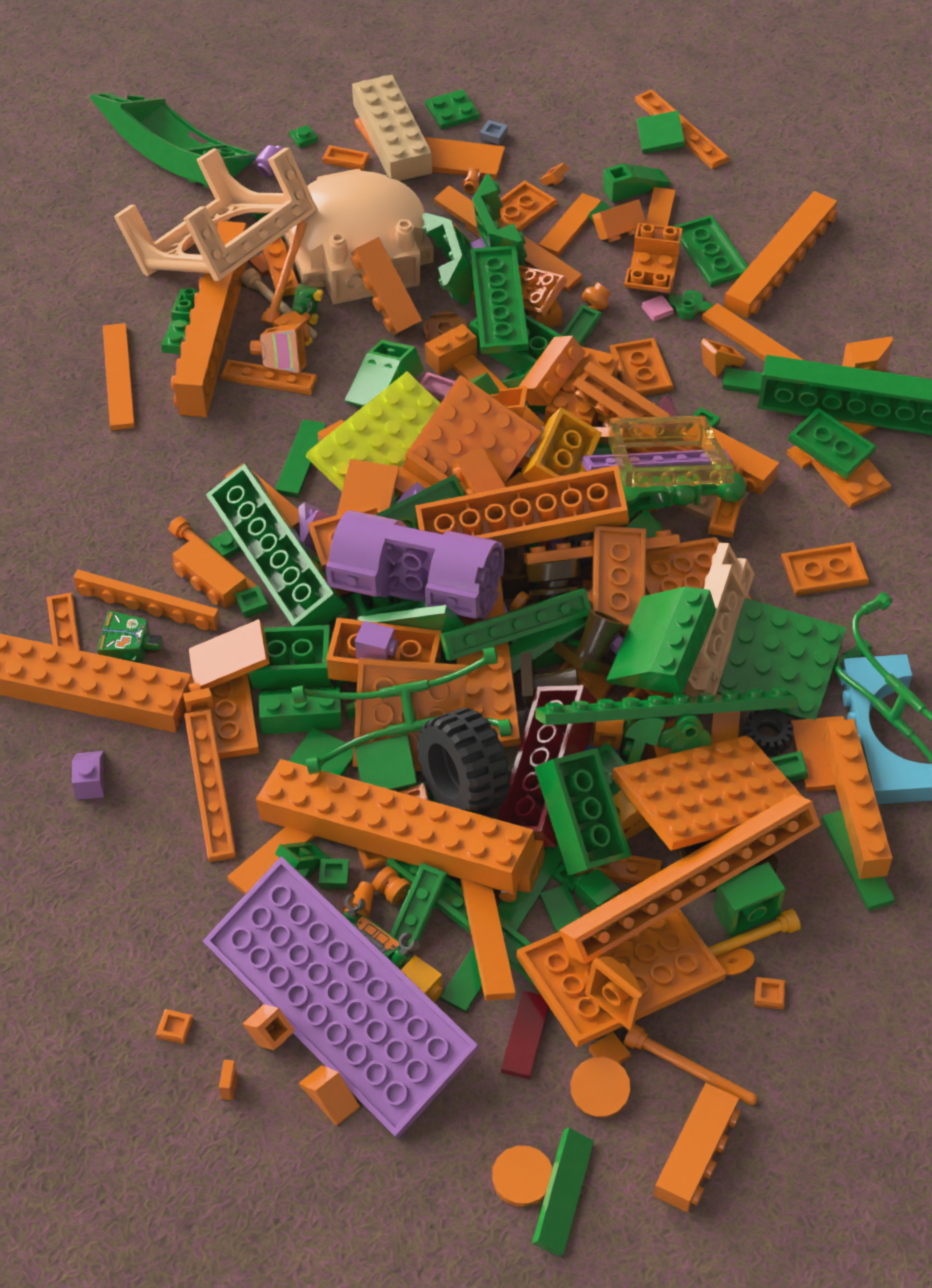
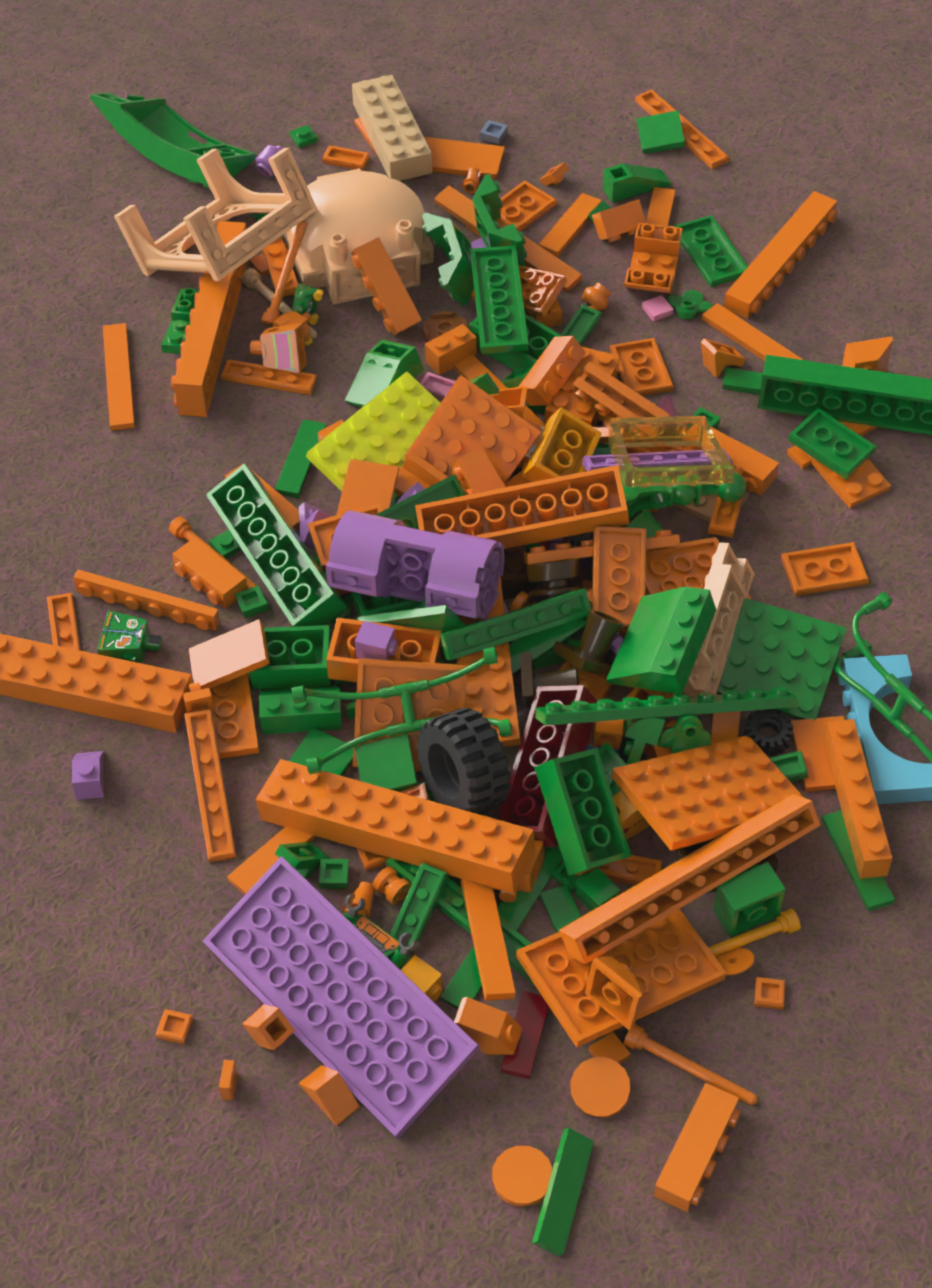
(452, 109): green plate -> none
(489, 1027): none -> orange slope

